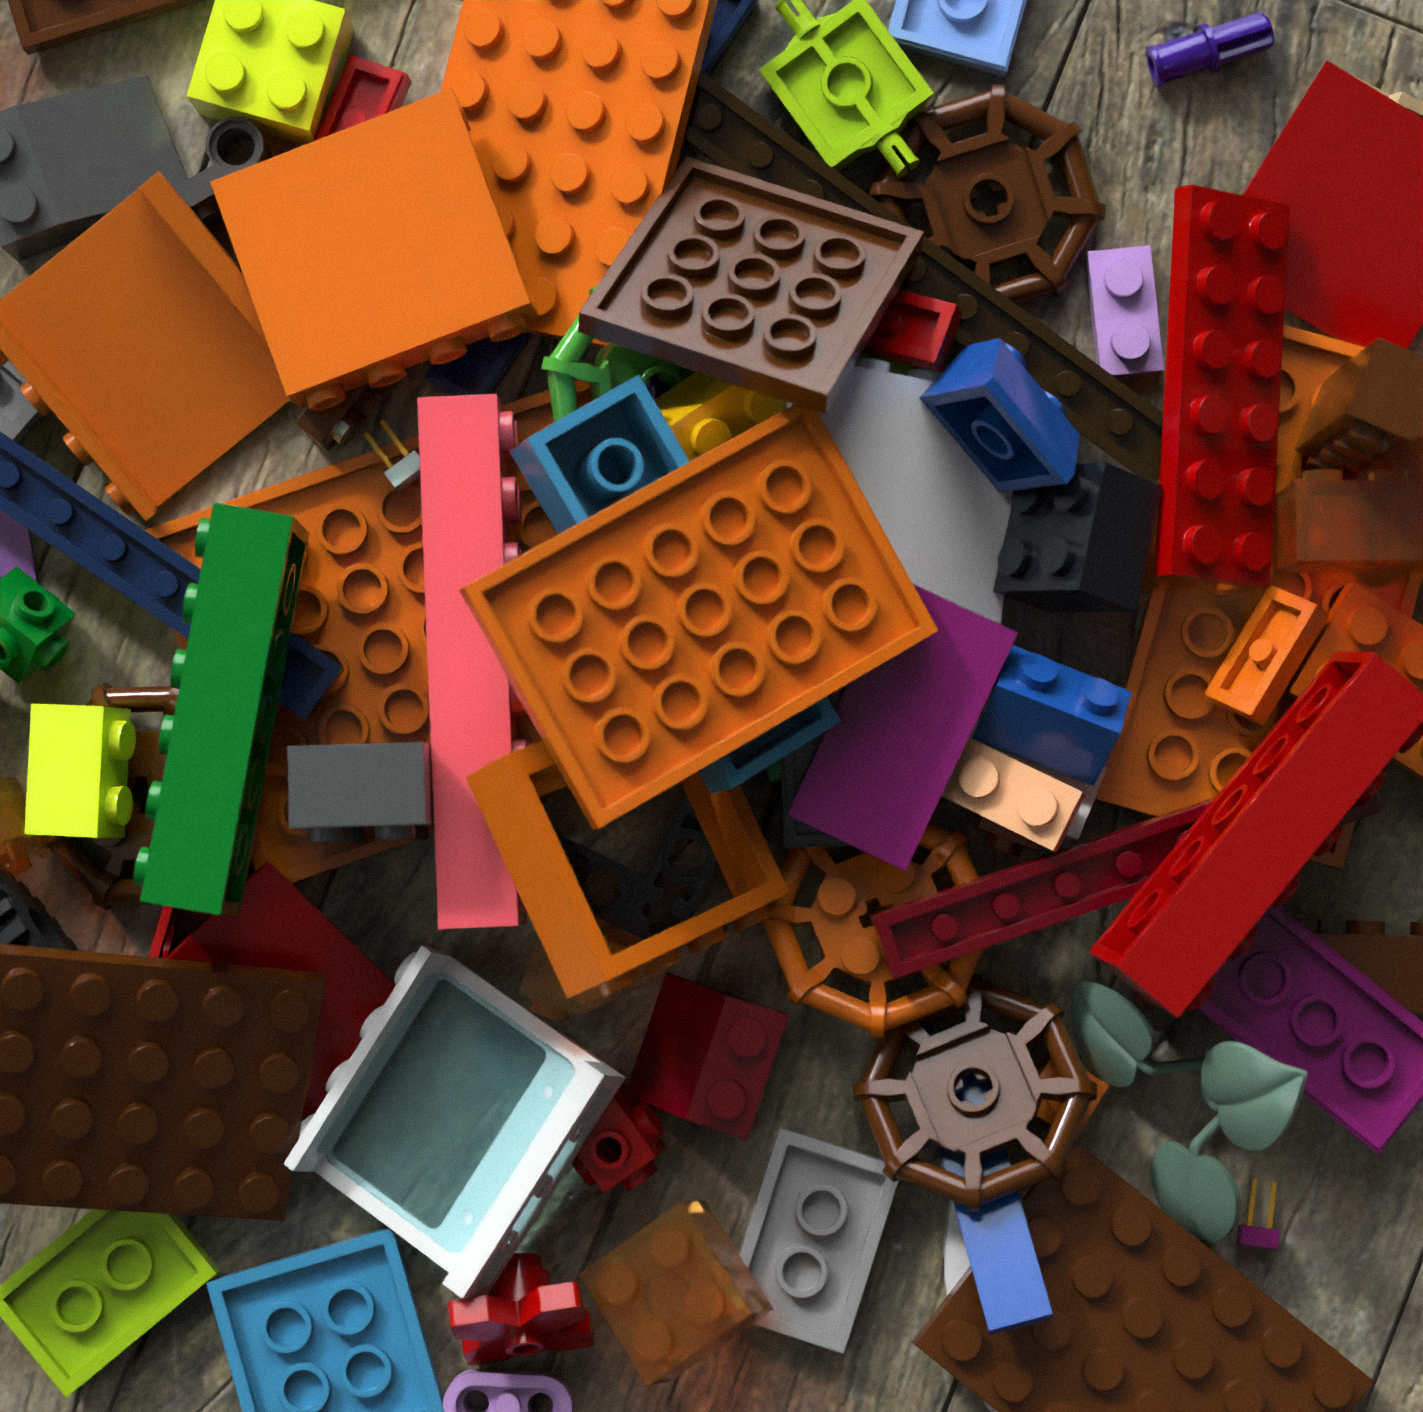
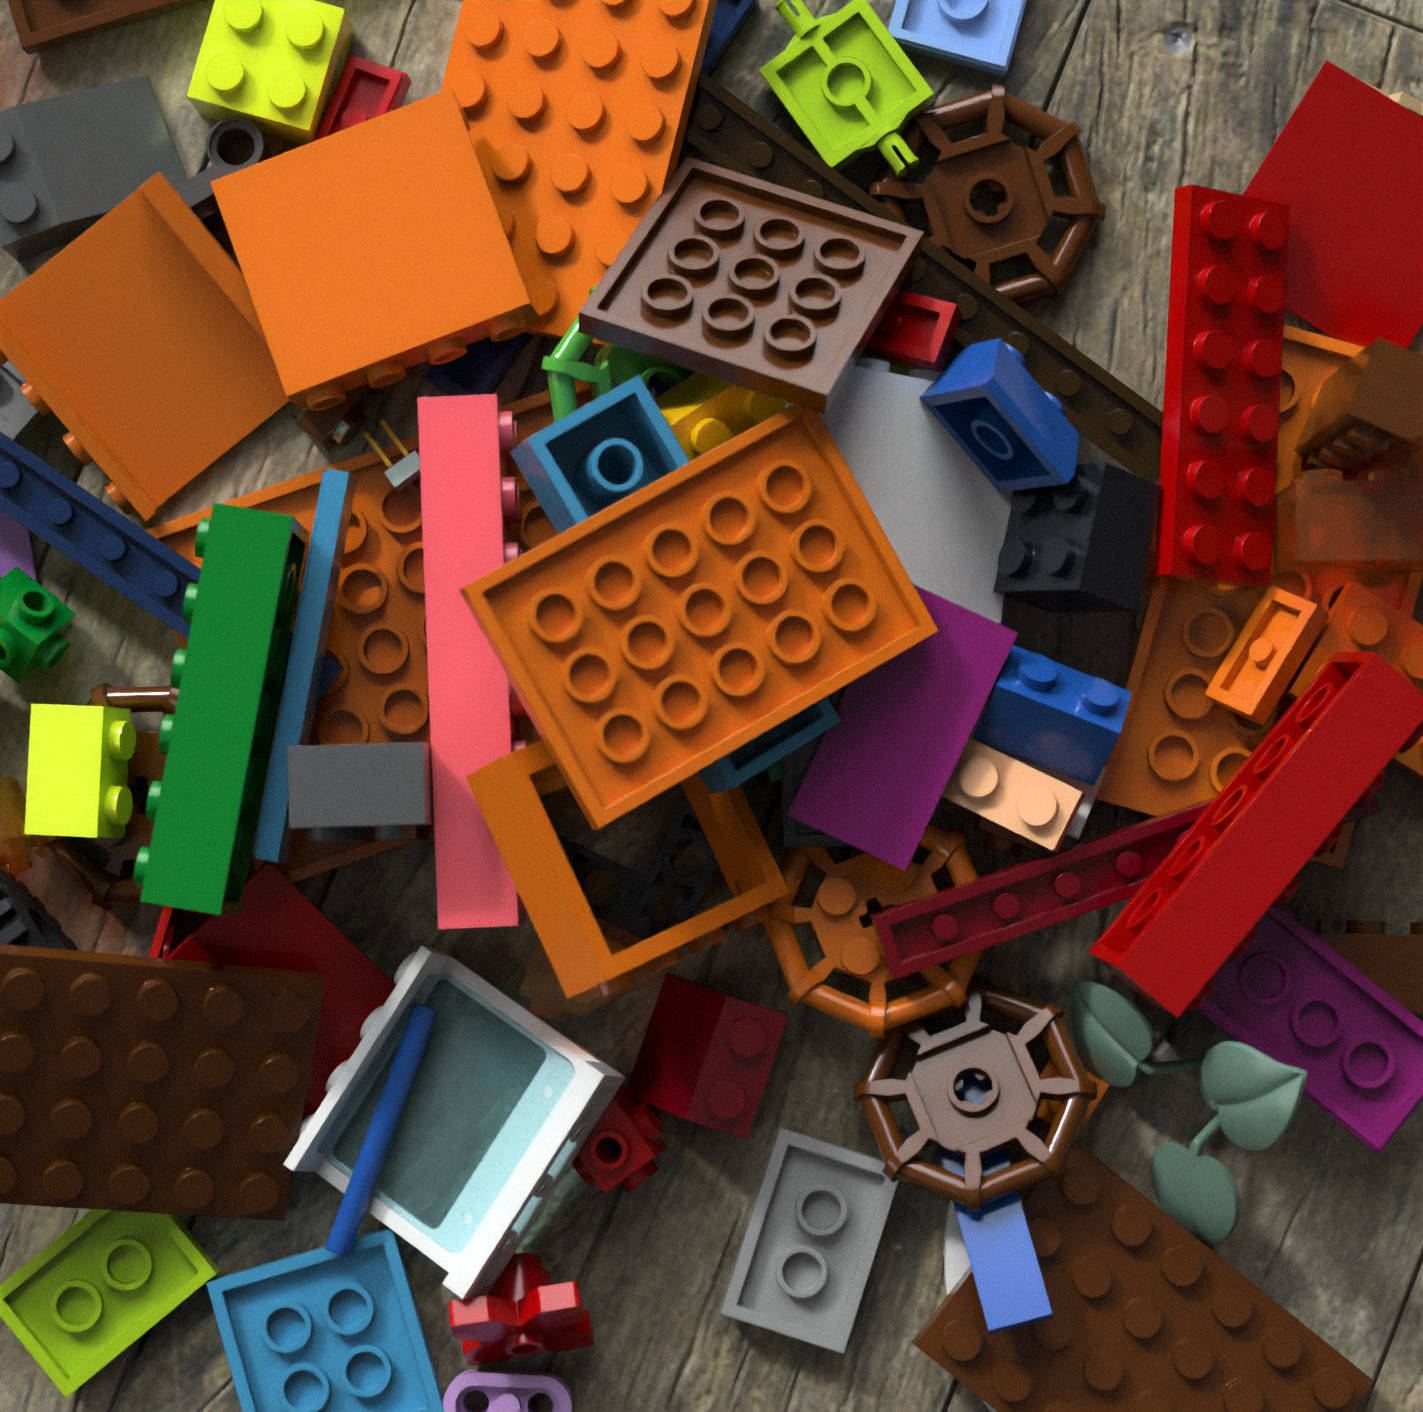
(305, 657): none -> dark azure tile
(381, 1130): none -> blue bar
(675, 1292): clear orange brick -> none
(1124, 311): lavender plate -> none
(1209, 48): dark purple axle -> none
(1259, 1237): magenta piece -> none

